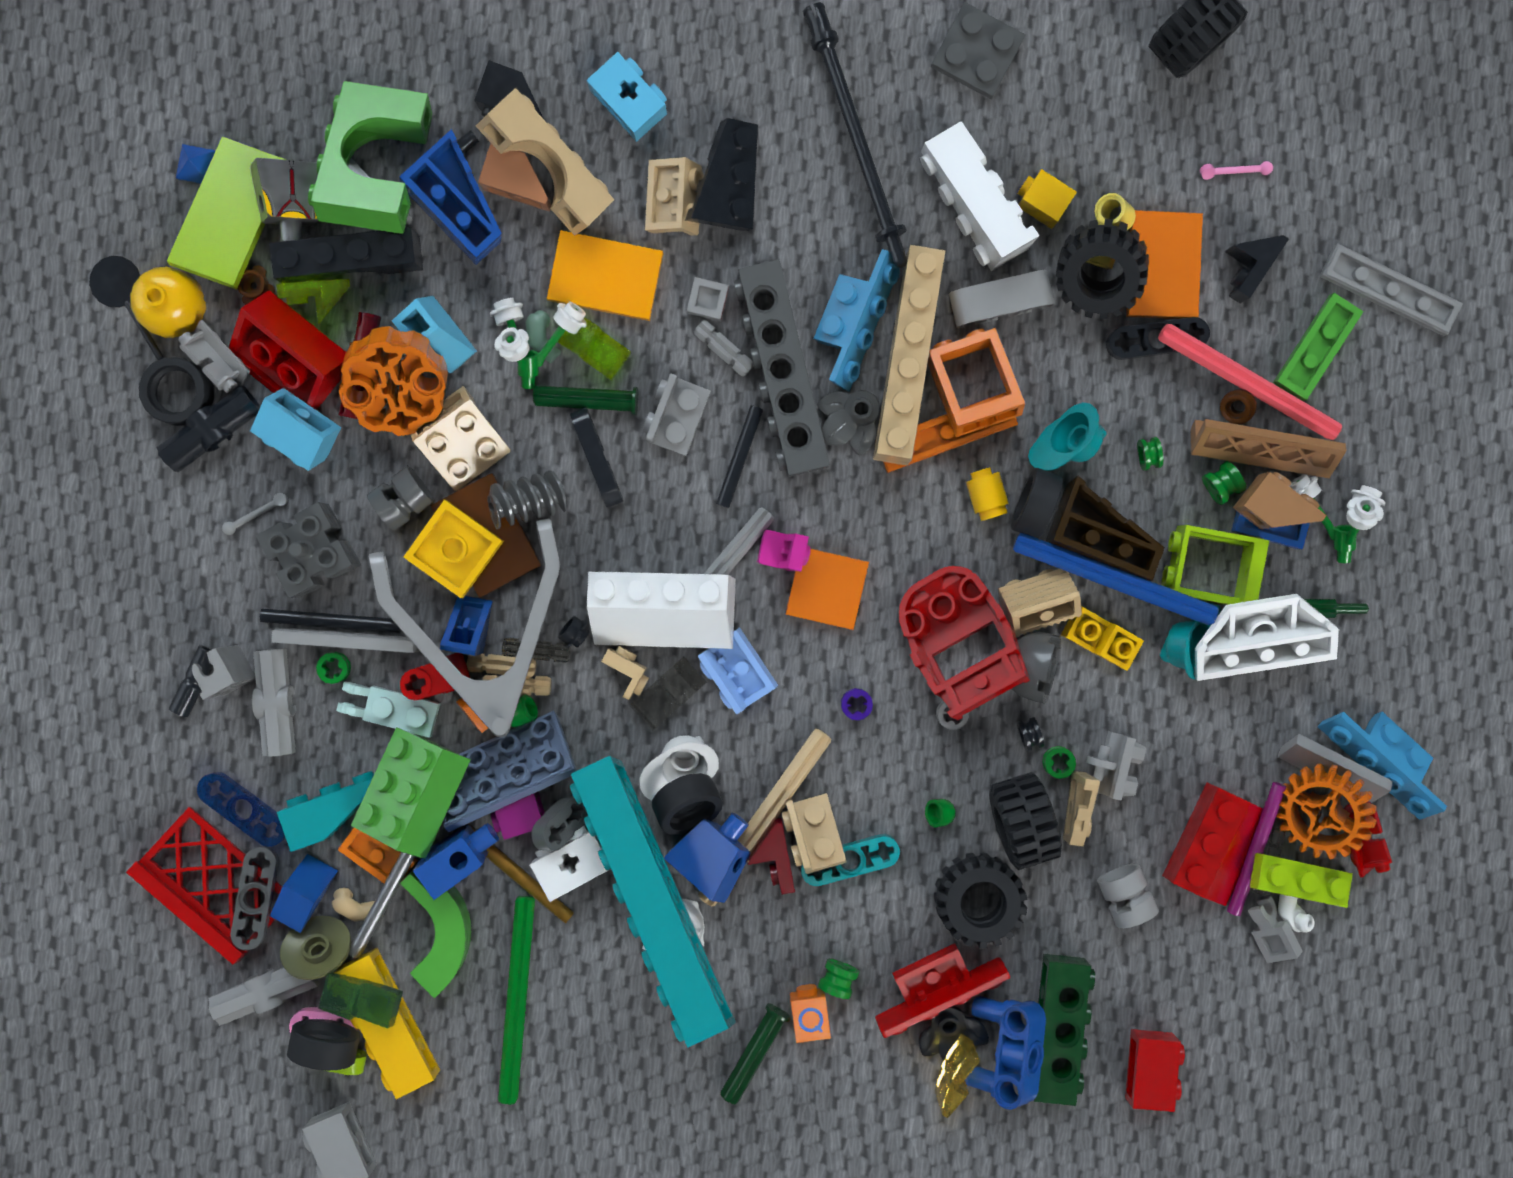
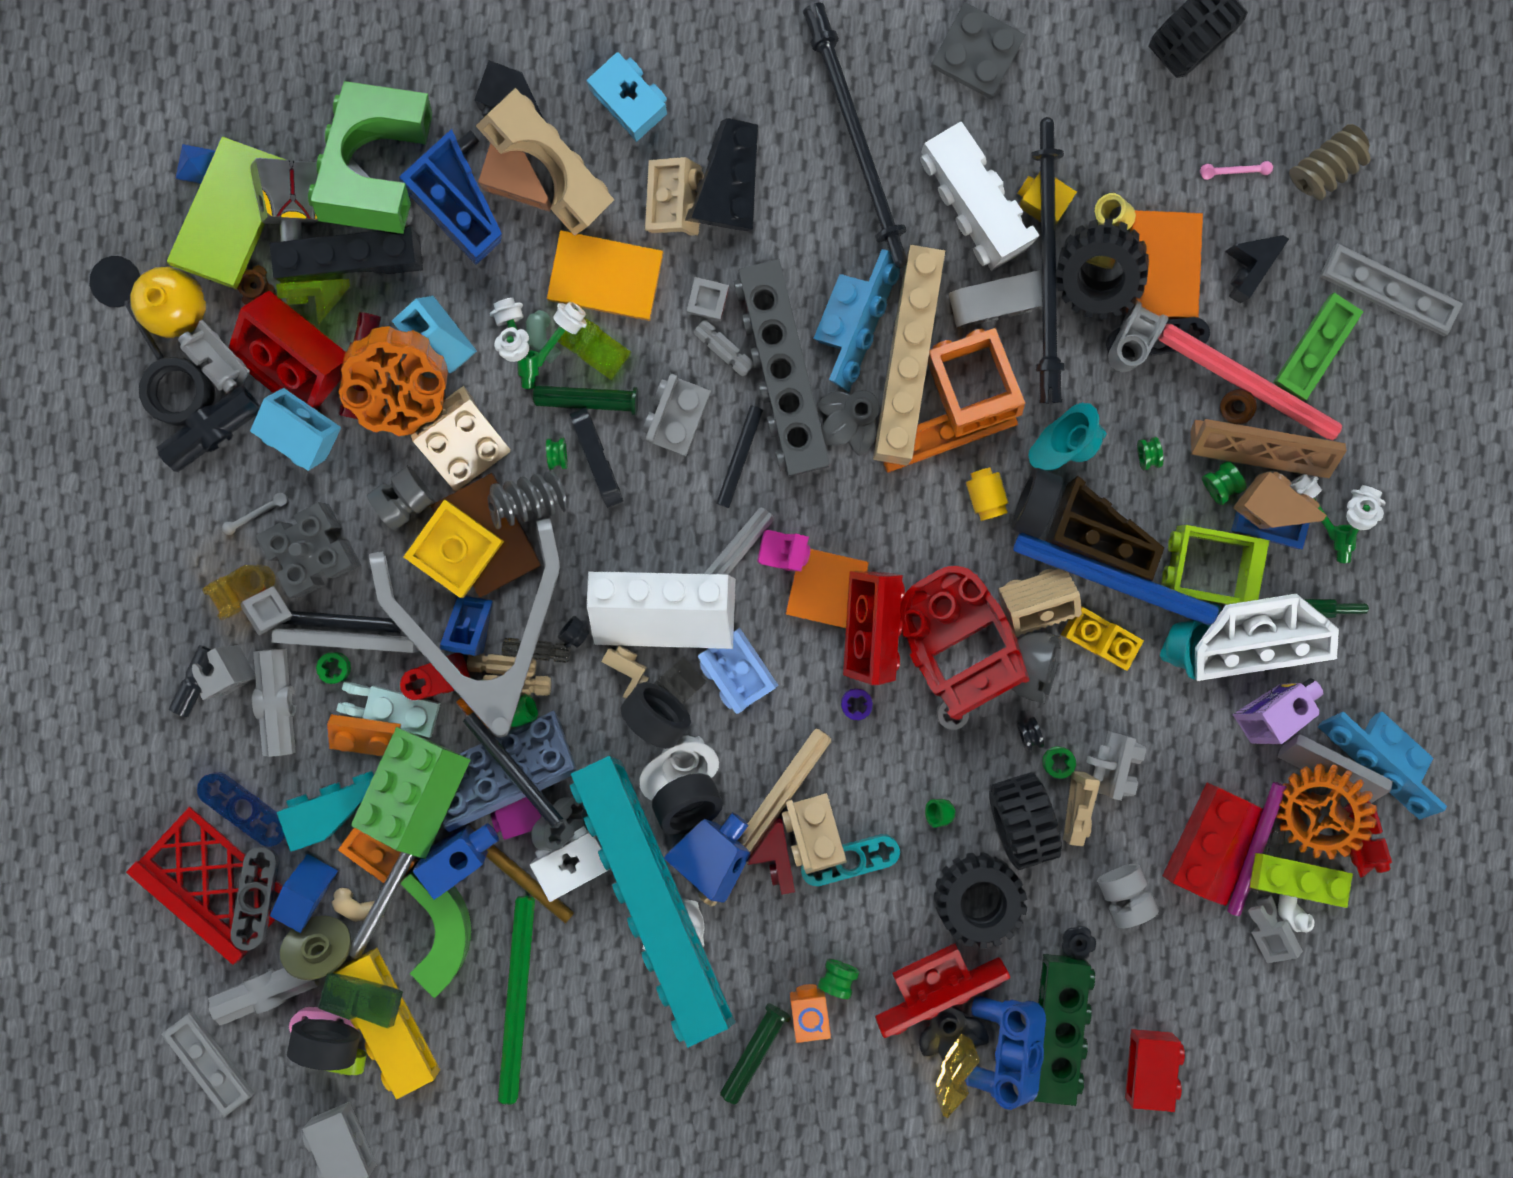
(208, 1064): none -> light grey tile
(235, 587): none -> clear yellow piece
(266, 610): none -> light grey plate
(359, 734): none -> orange plate
(513, 770): none -> black bar
(556, 453): none -> green bush
(655, 715): none -> black tyre
(873, 626): none -> red slope
(1050, 365): none -> black bar
(1069, 942): none -> black plate
(1139, 332): none -> light grey piece
(1280, 712): none -> lavender torso
(1332, 162): none -> dark tan piece

